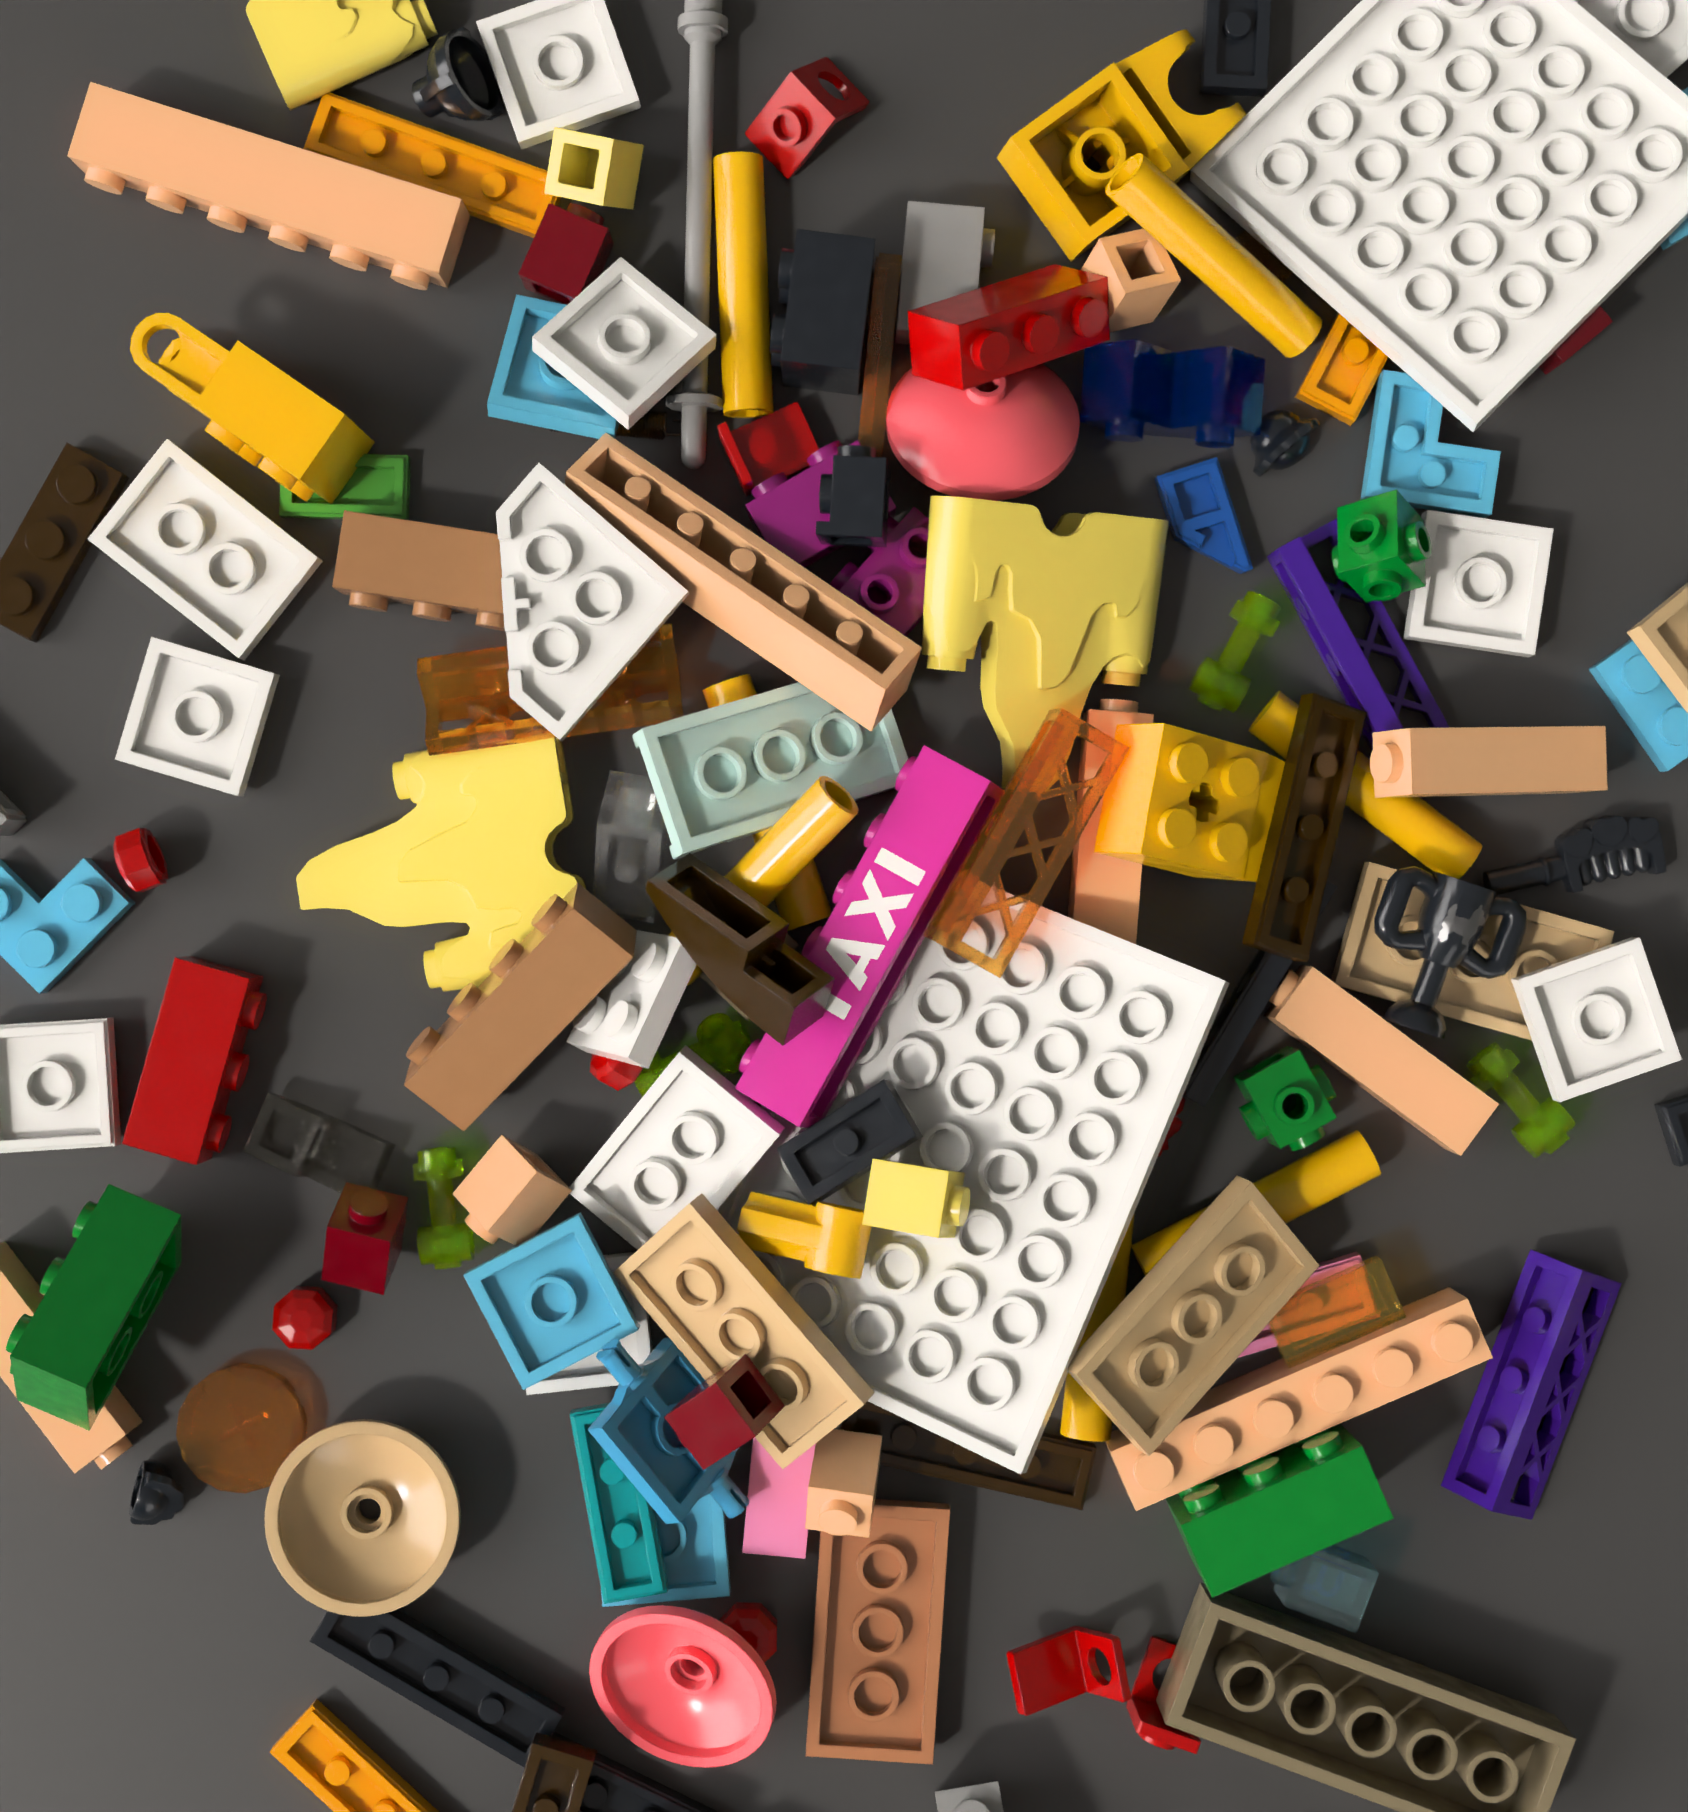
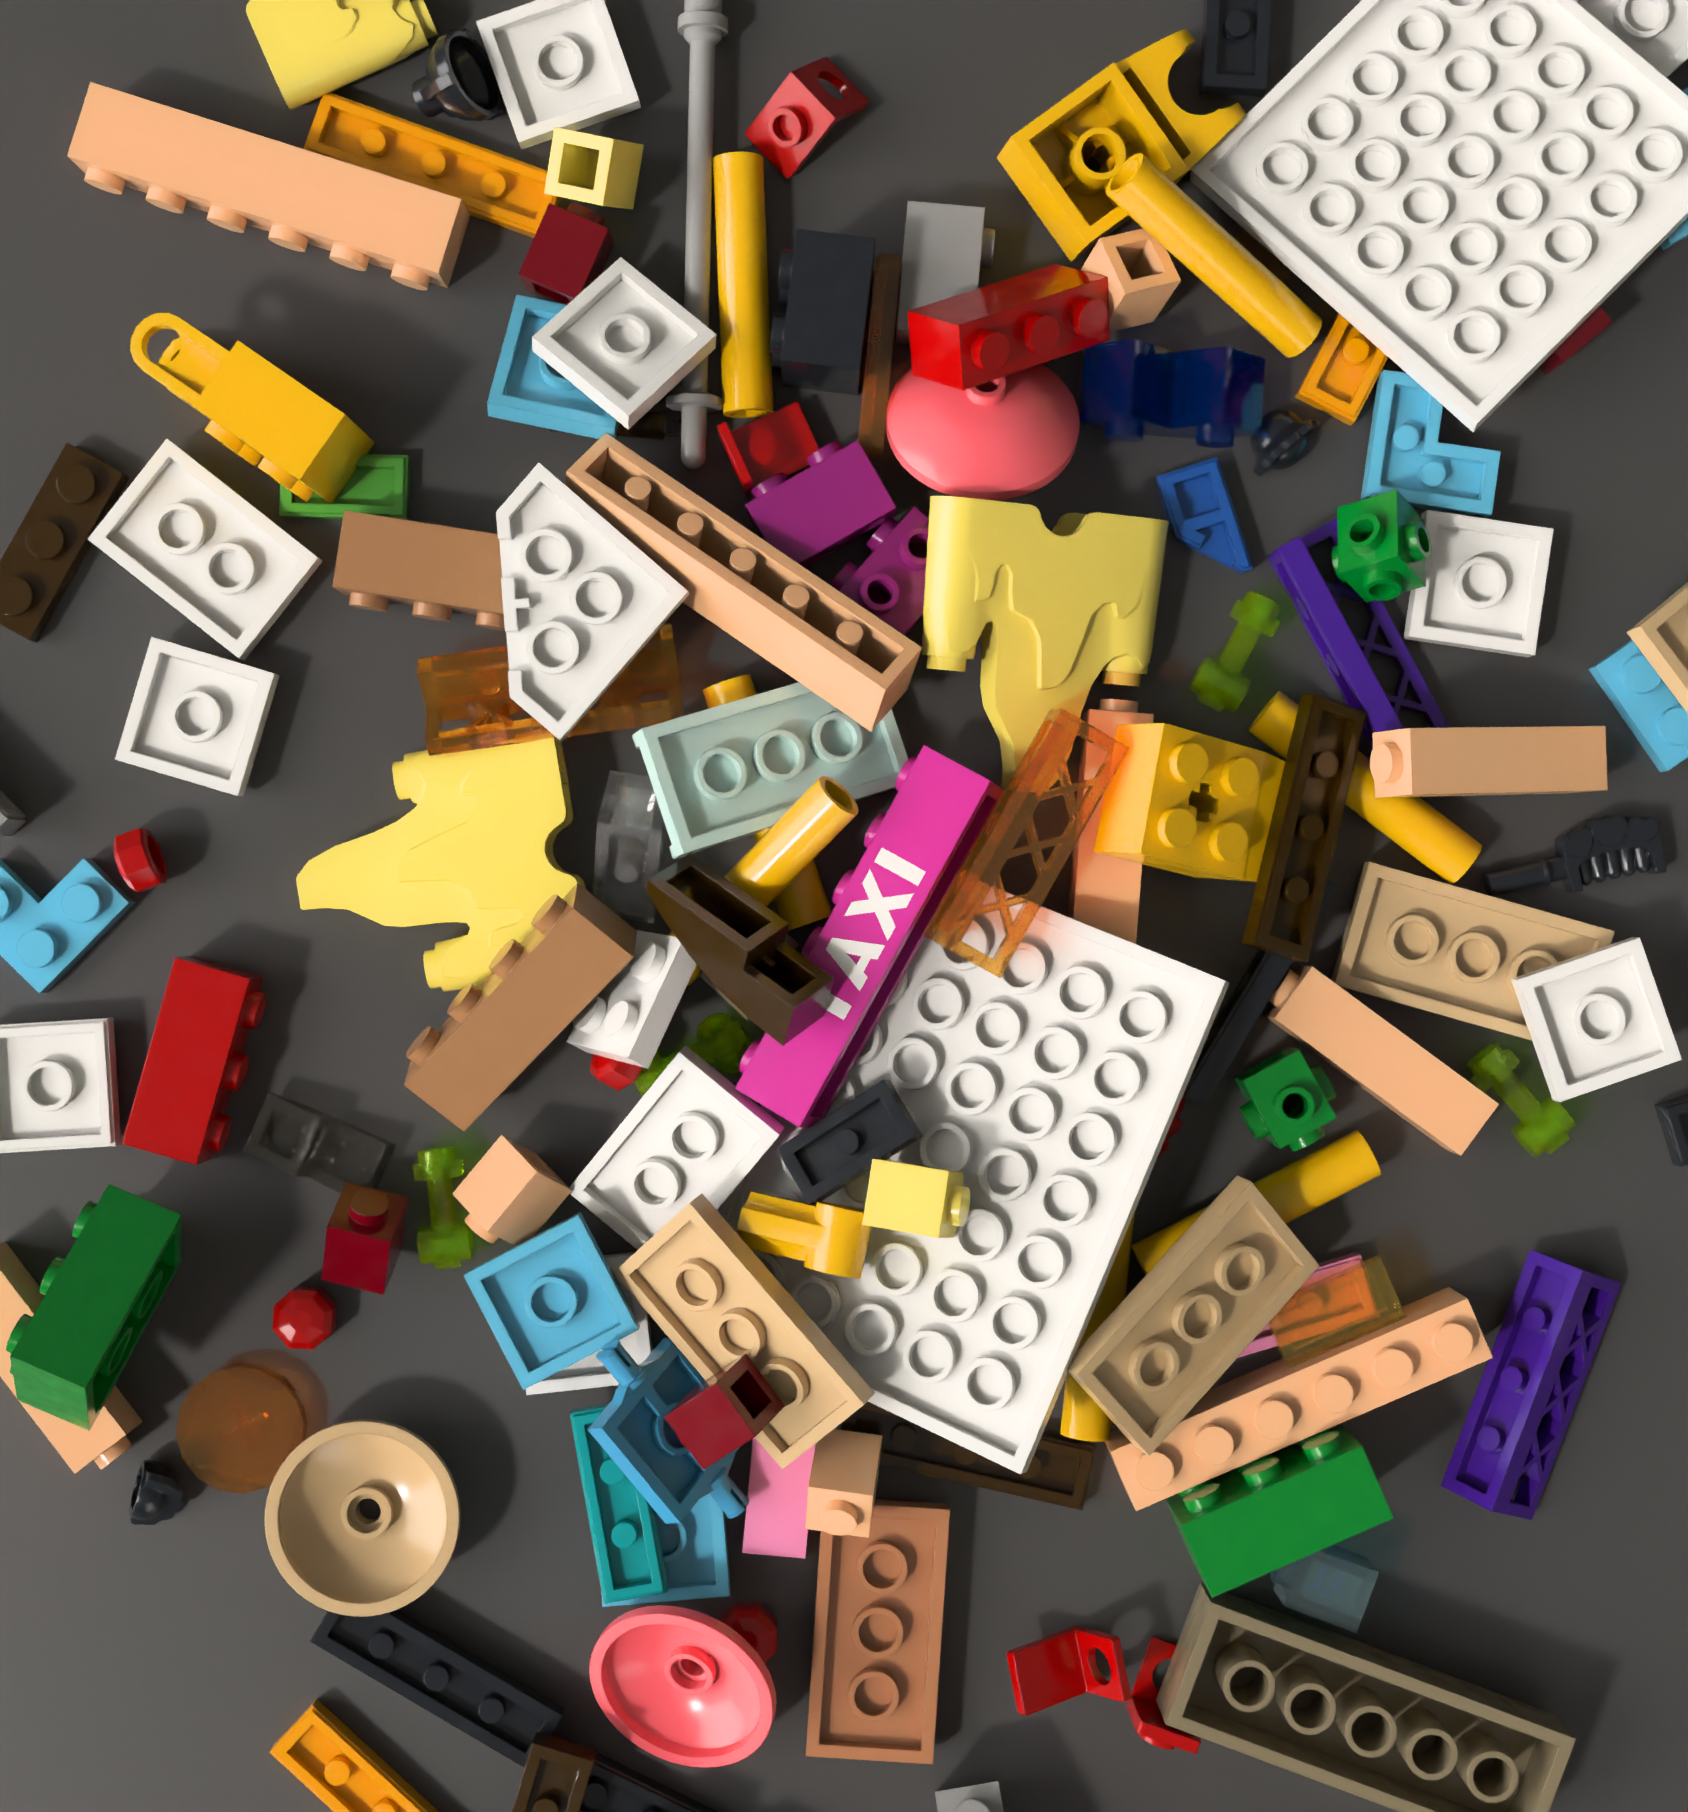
(855, 499): black brick -> none
(1445, 937): black piece -> none

